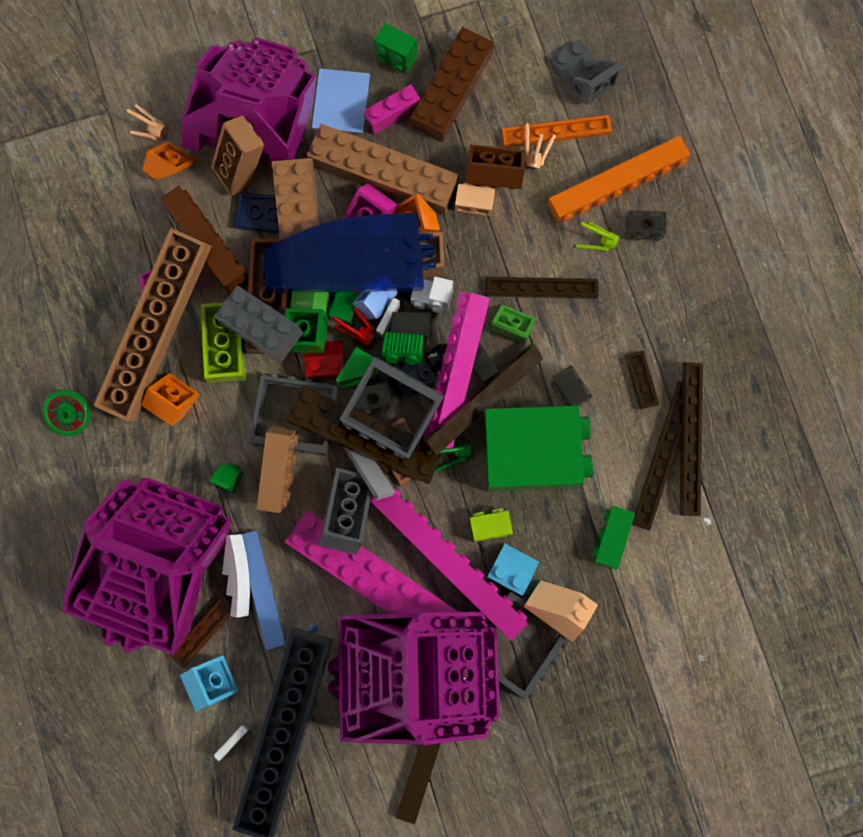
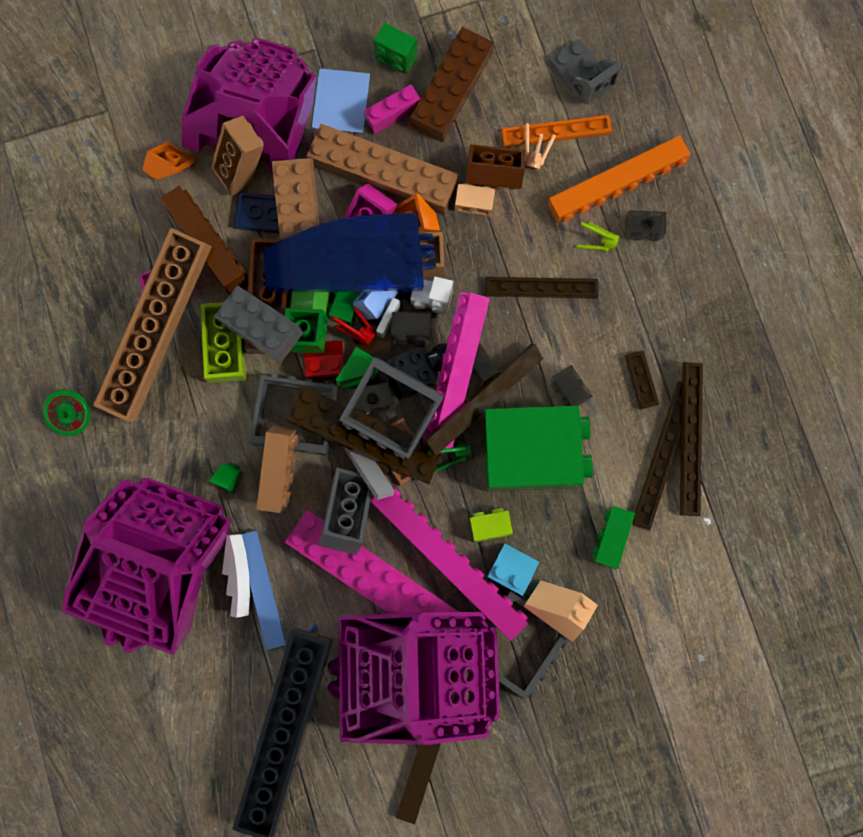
(155, 127): light nougat plant -> none
(169, 399): orange slope -> none
(203, 631): reddish brown tile -> none
(209, 683): medium azure slope -> none
(231, 742): white tile -> none
(403, 348): green brick -> none
(512, 324): bright green slope -> none

